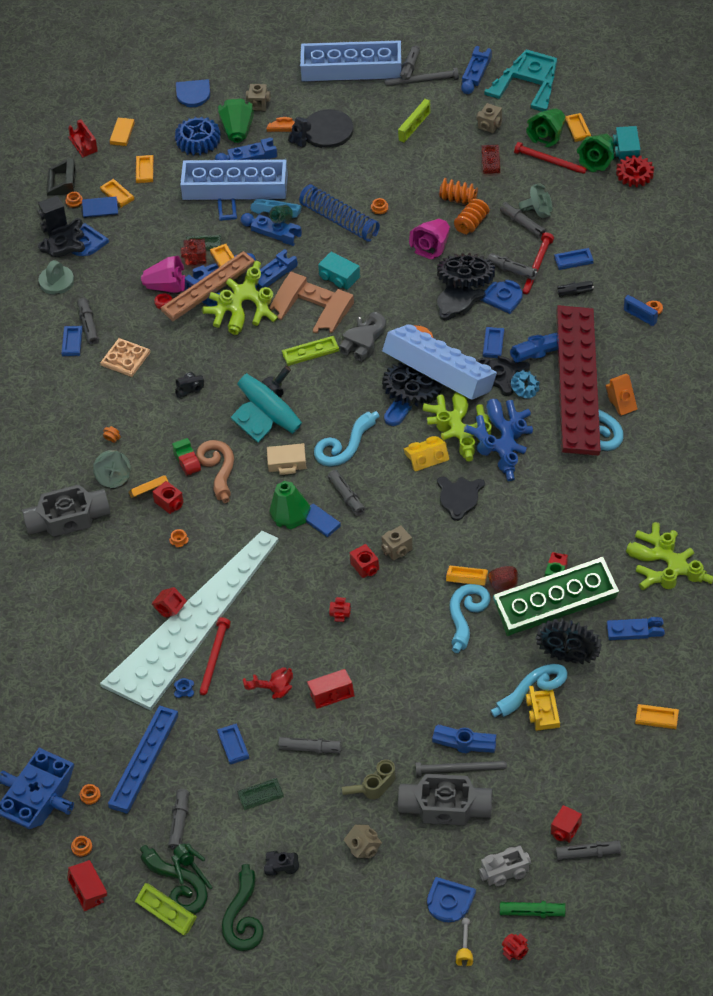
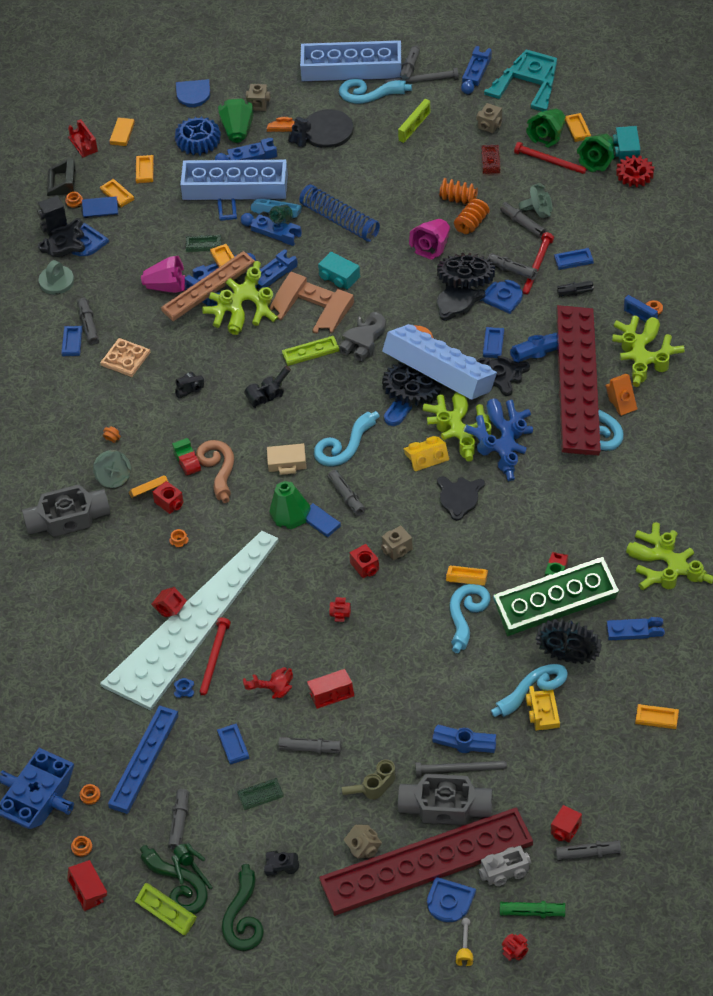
(162, 299): red tile -> none
(194, 251): clear red brick -> none
(263, 410): teal plate -> none
(379, 206): orange plate -> none
(391, 87): none -> medium azure plant
(423, 861): none -> dark red plate
(503, 578): clear red helmet -> none
(517, 384): dark azure gear -> none
(635, 349): none -> lime plant

